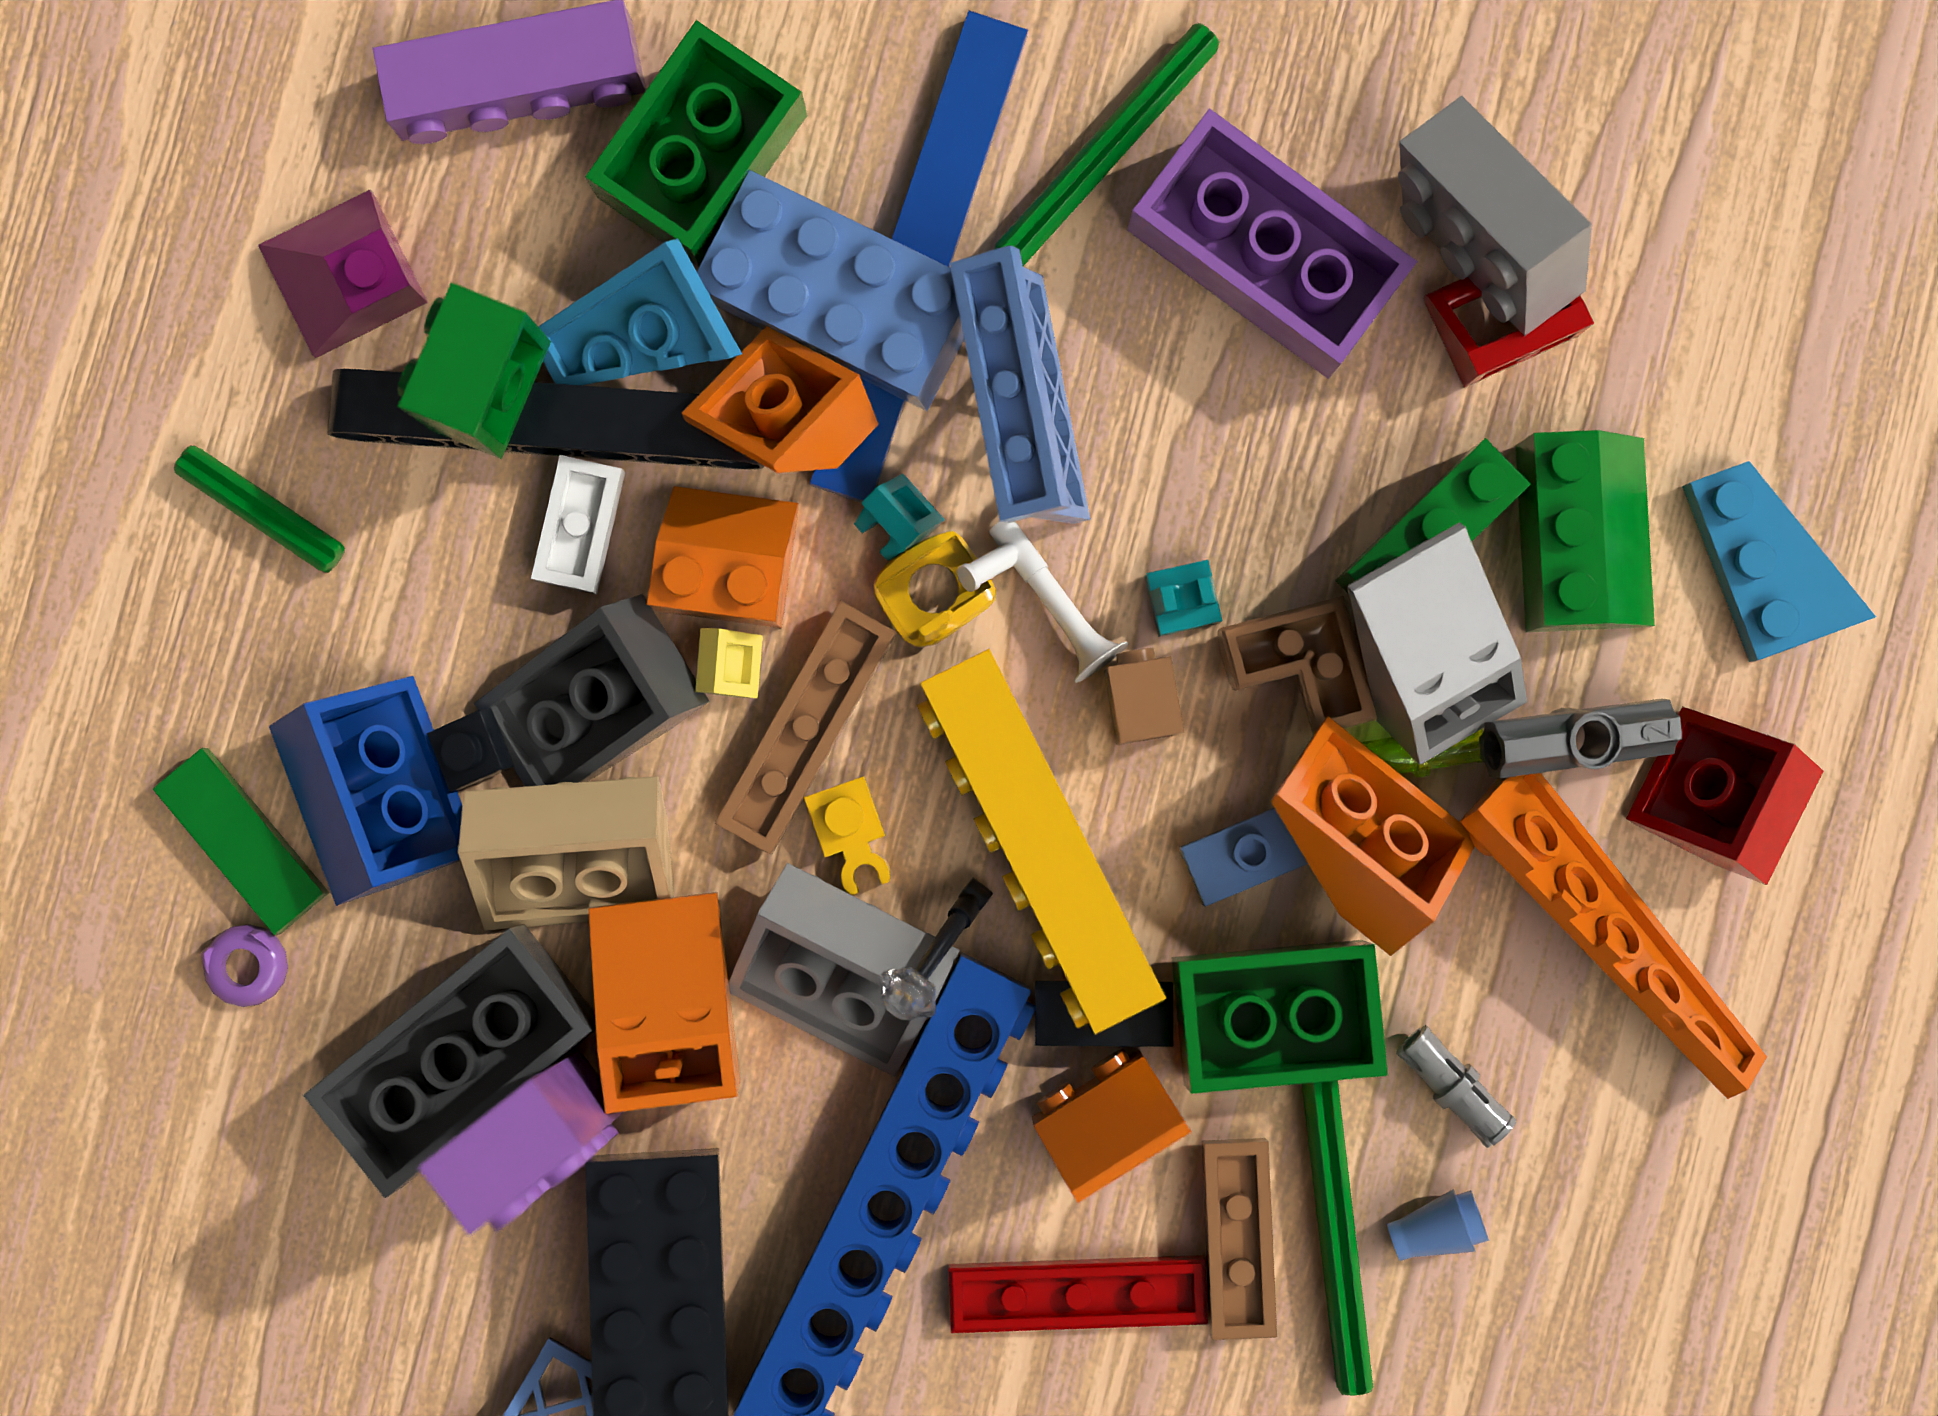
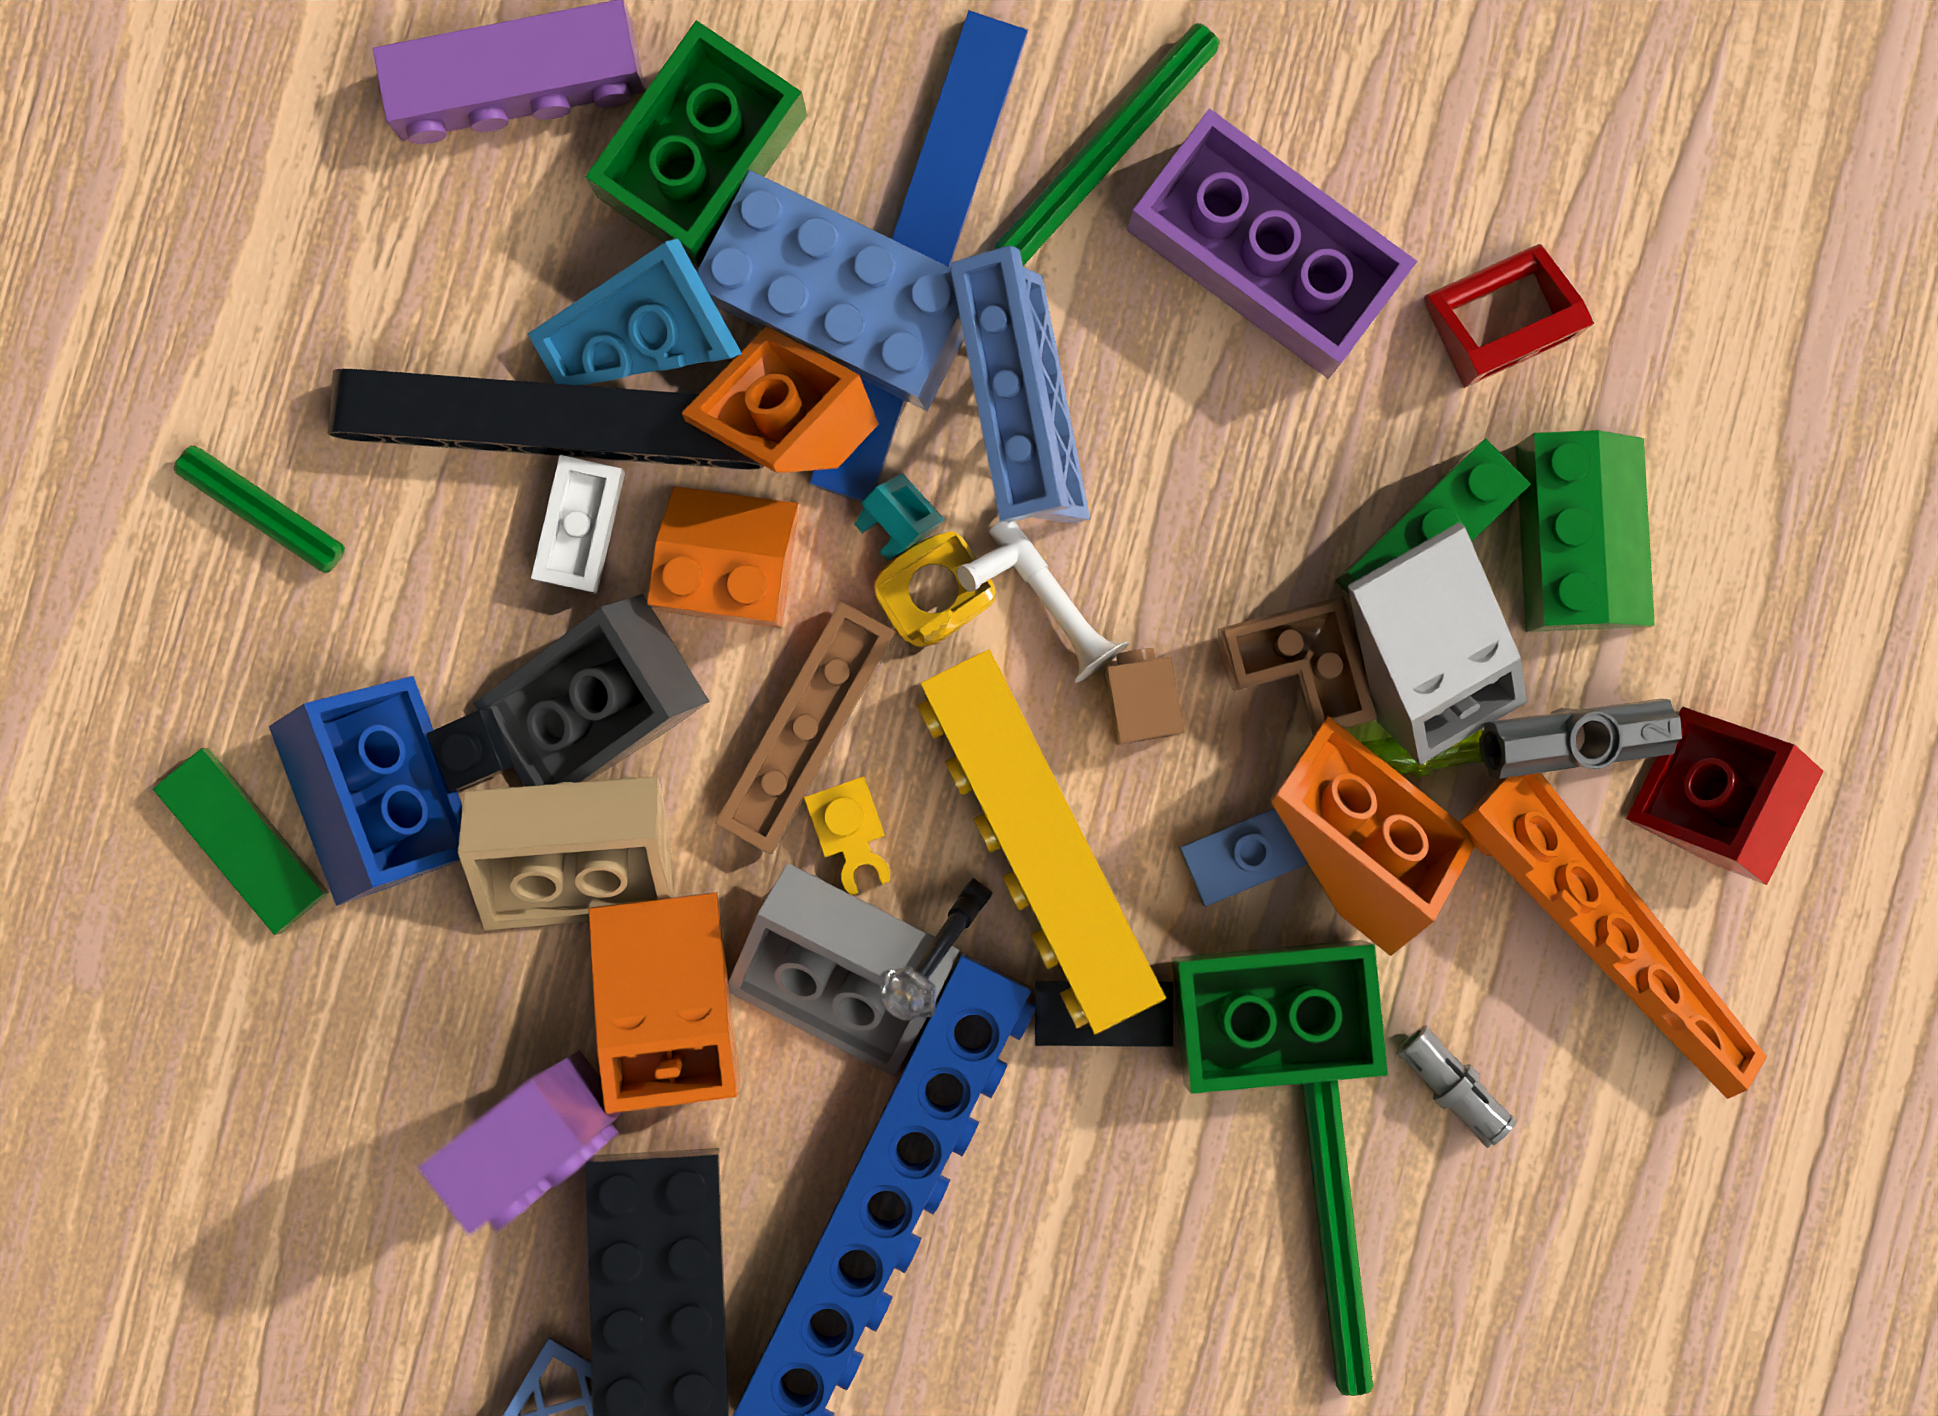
(271, 961): medium lavender piece -> none
(342, 273): magenta slope -> none
(452, 1058): dark grey brick -> none
(473, 369): green brick -> none
(728, 663): light yellow plate -> none
(1078, 1294): red tile -> none
(1108, 1123): orange slope -> none
(1183, 598): teal tile -> none
(1239, 1239): medium nougat plate -> none
(1439, 1228): medium blue cone -> none
(1493, 216): light grey brick -> none
(1769, 565): dark azure wing -> none

